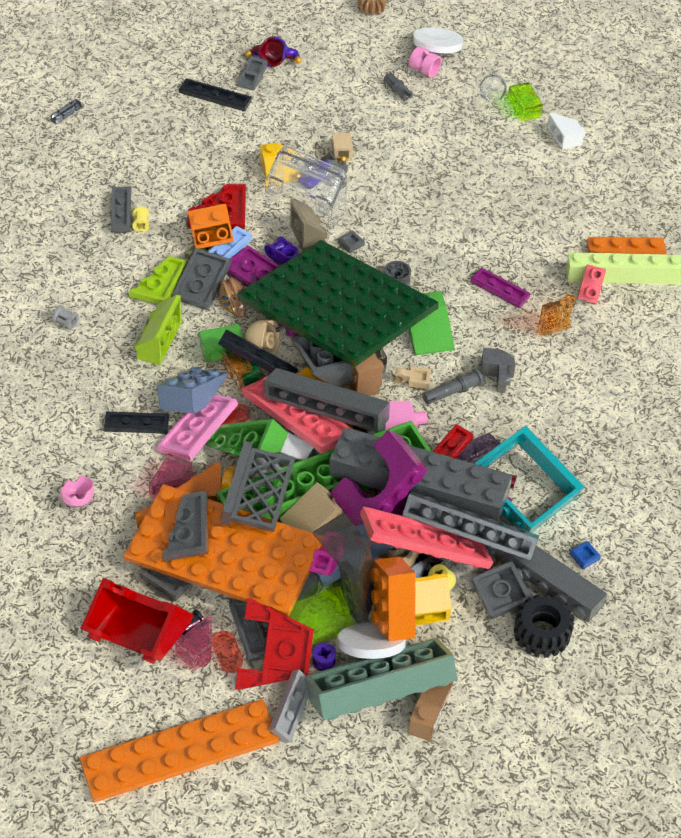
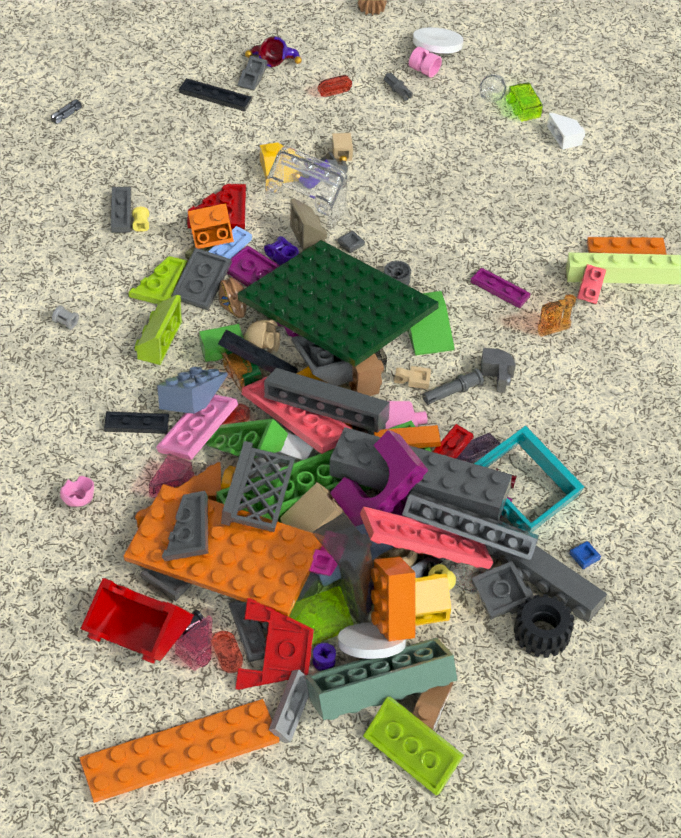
(334, 86): none -> clear red tile
(413, 745): none -> lime tile
(417, 436): none -> orange tile

